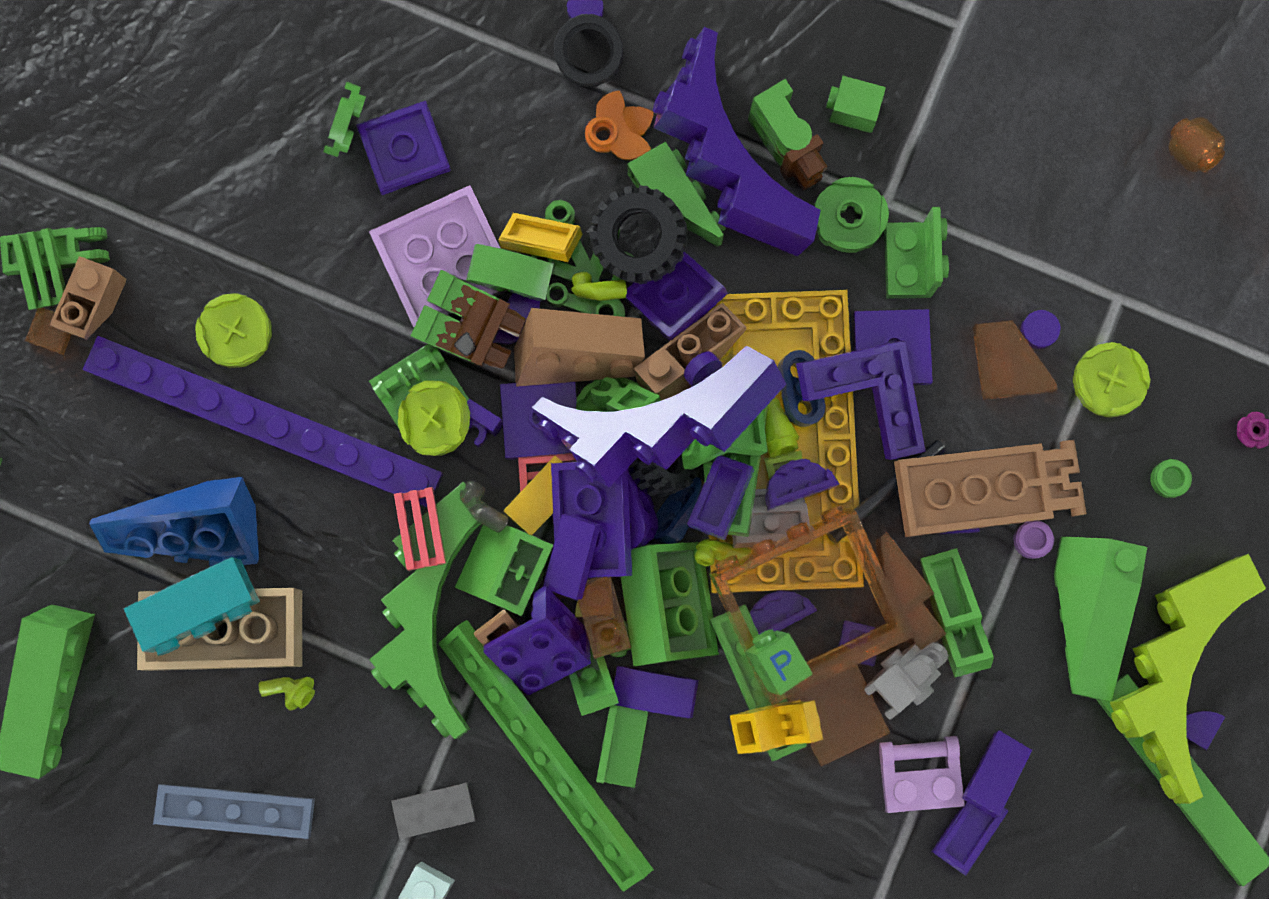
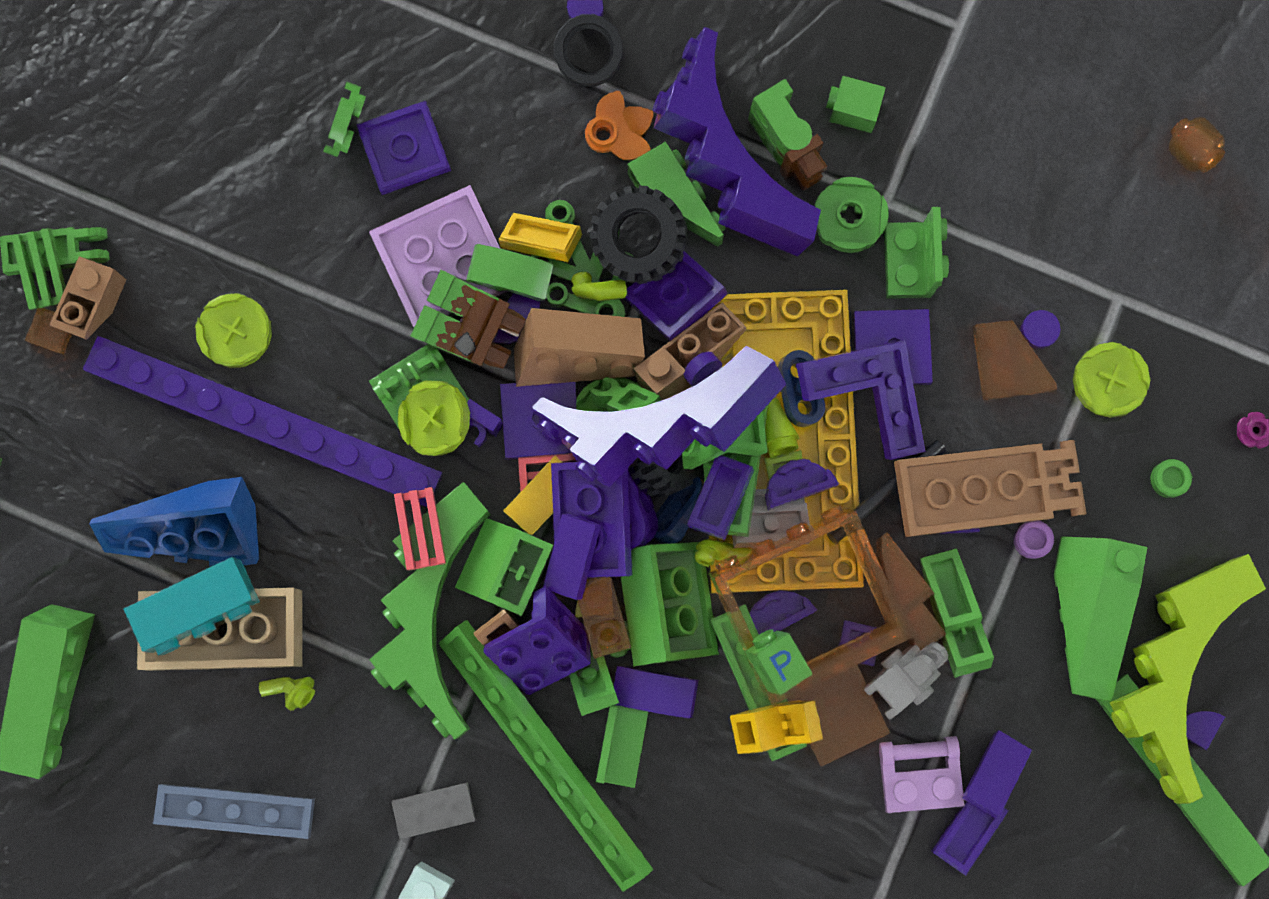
(480, 510): clear smoke arm -> none

